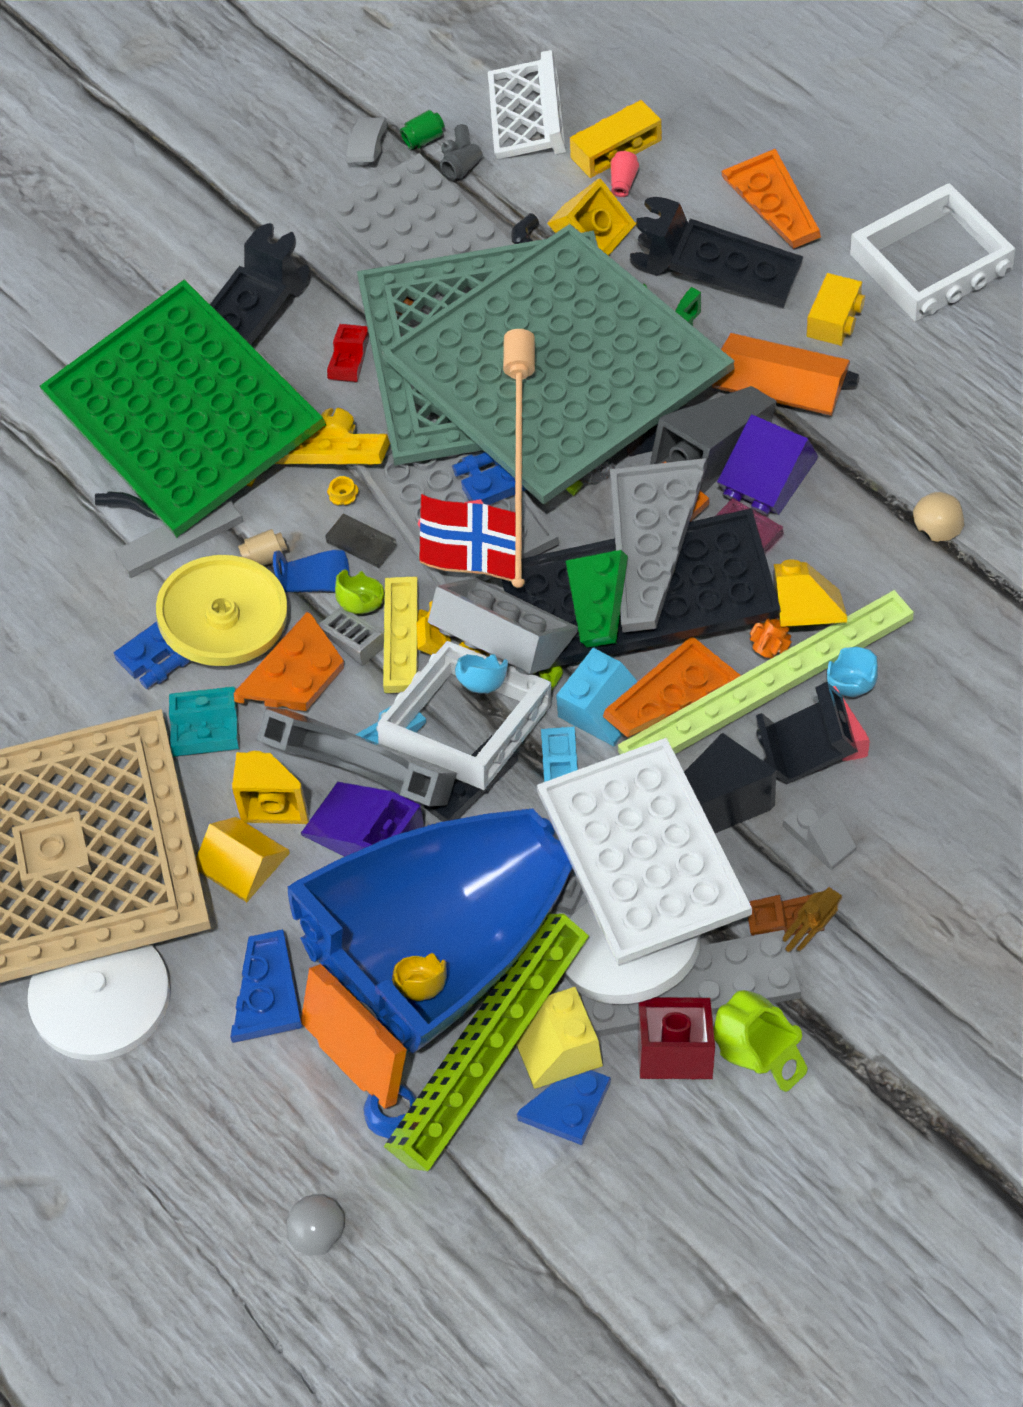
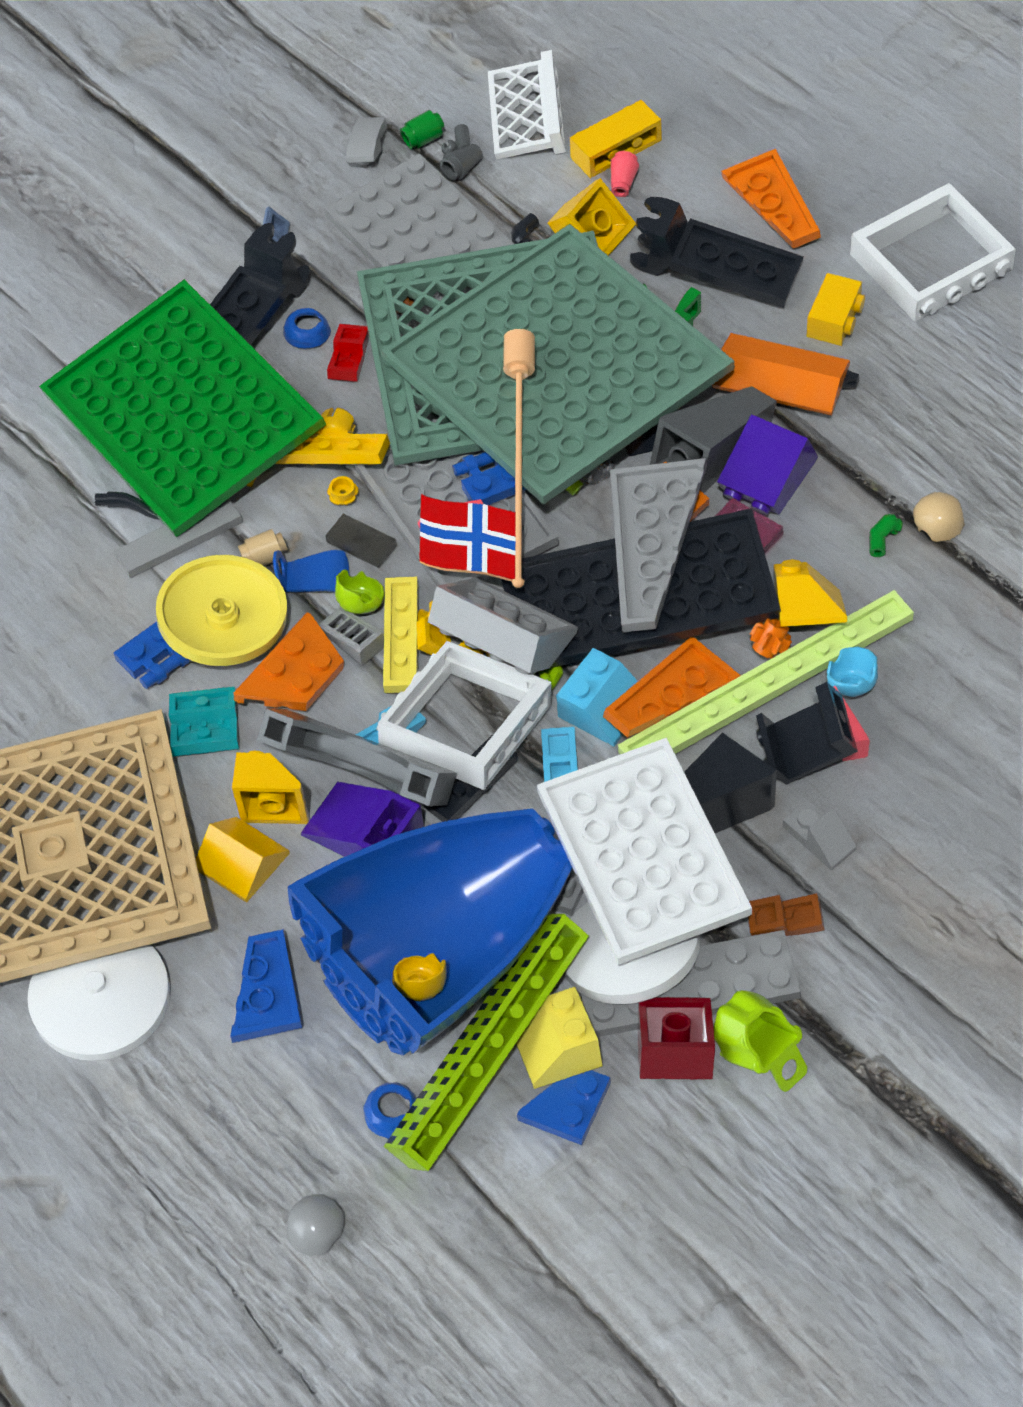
(280, 224): none -> sand blue slope
(302, 337): none -> blue piece
(353, 1036): orange piece -> none
(481, 674): medium azure hair -> none
(597, 595): green wing -> none
(813, 916): pearl gold piece -> none
(877, 536): none -> green arm

